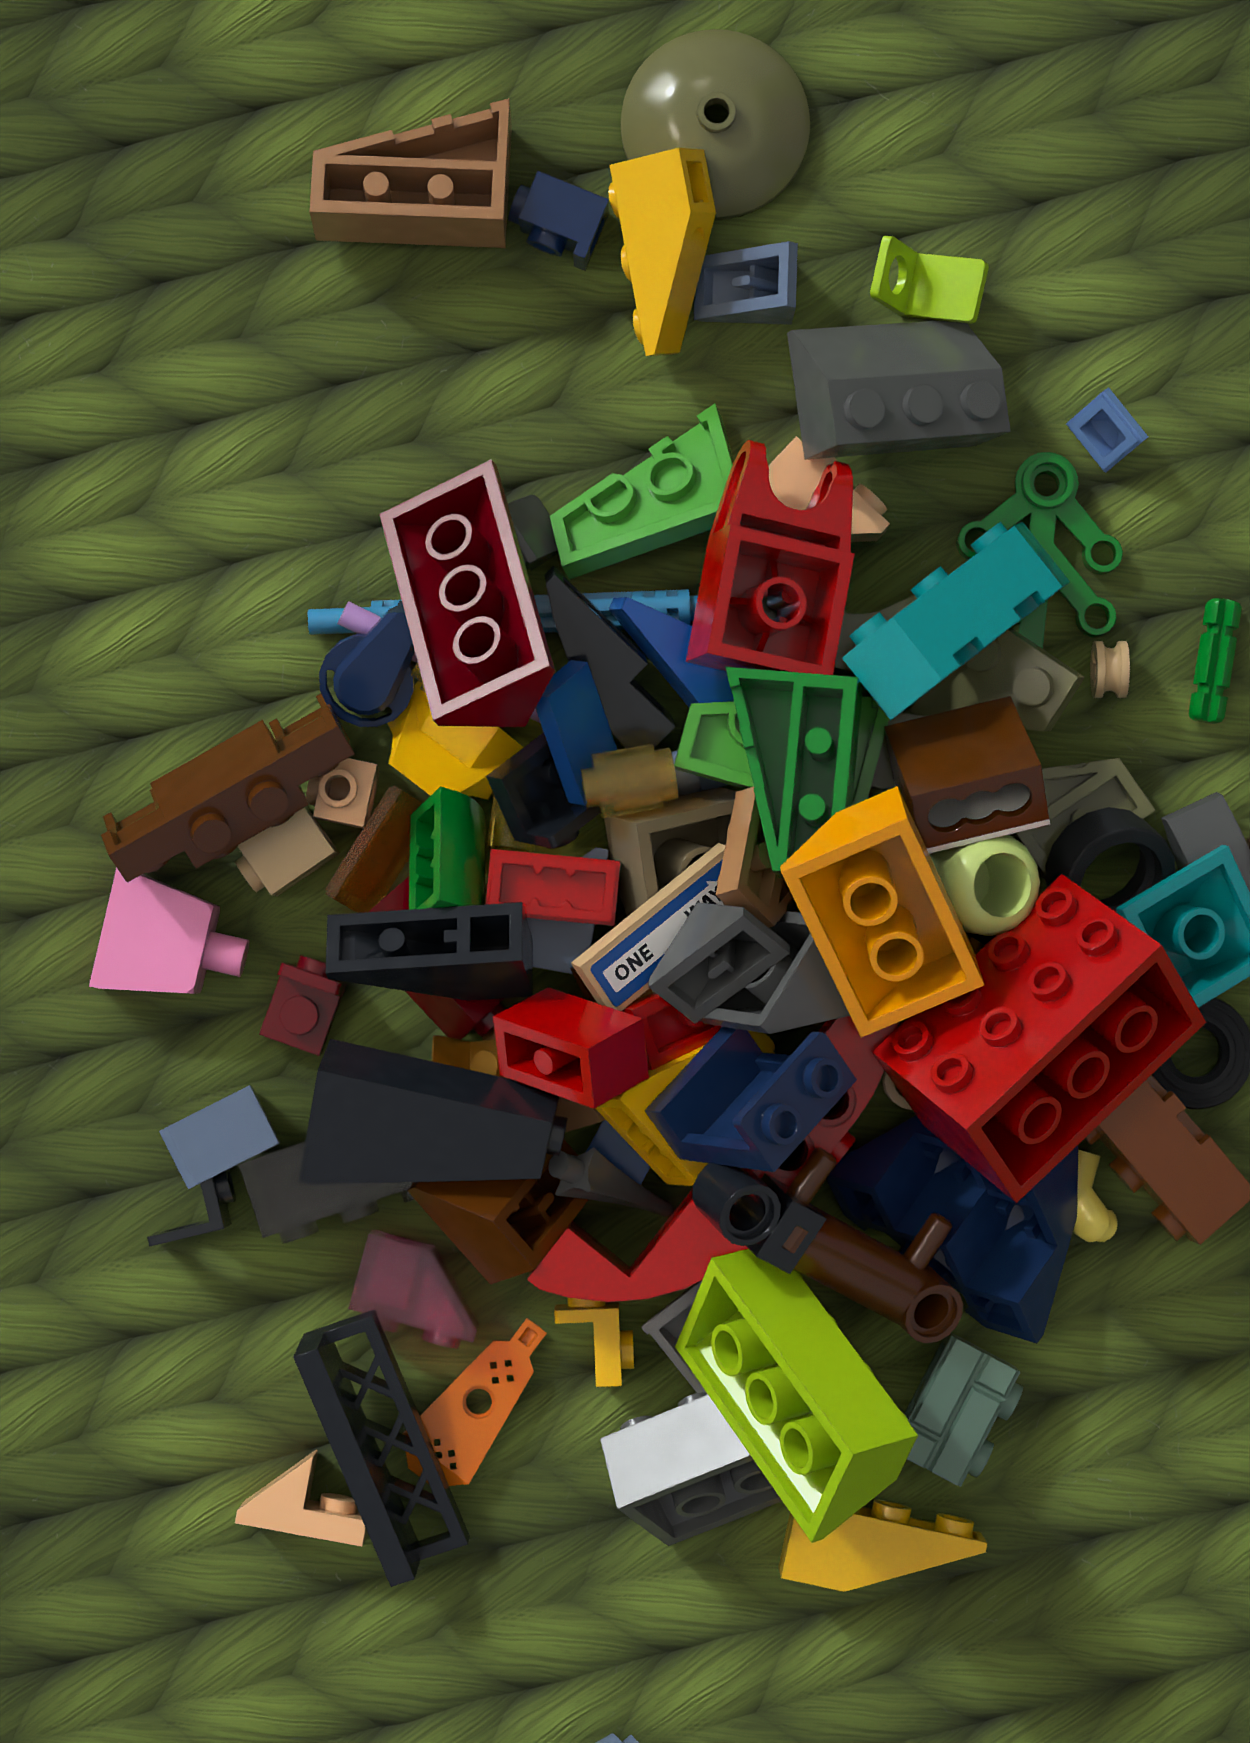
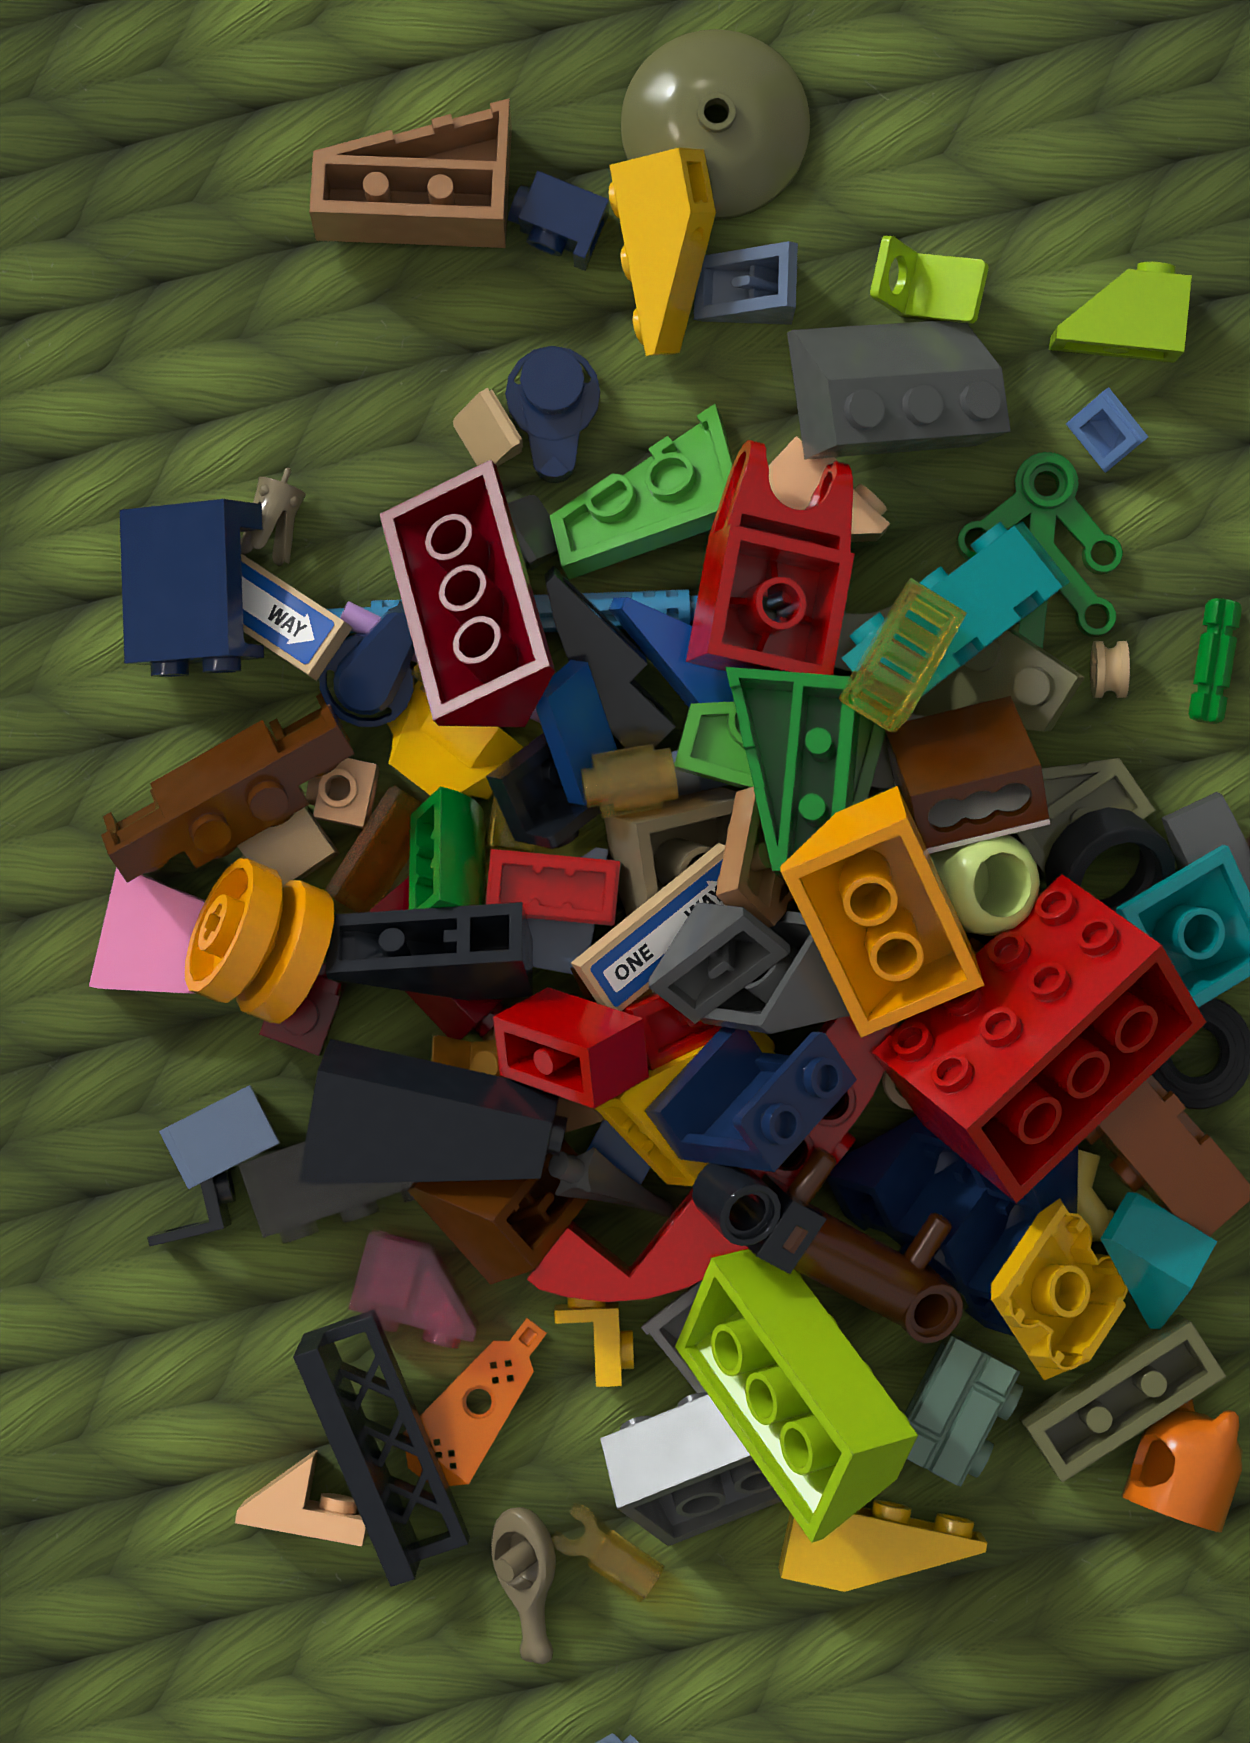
(185, 586): none -> dark blue panel
(259, 941): none -> light orange wheel
(279, 507): none -> dark tan piece
(289, 621): none -> tile
(487, 430): none -> tan slope
(526, 1568): none -> dark tan piece
(553, 407): none -> dark blue piece
(611, 1555): none -> clear yellow bar
(882, 692): none -> clear yellow slope
(1058, 1292): none -> yellow slope
(1122, 1397): none -> olive brick
(1132, 317): none -> lime slope
(1155, 1255): none -> teal slope
(1188, 1467): none -> orange piece

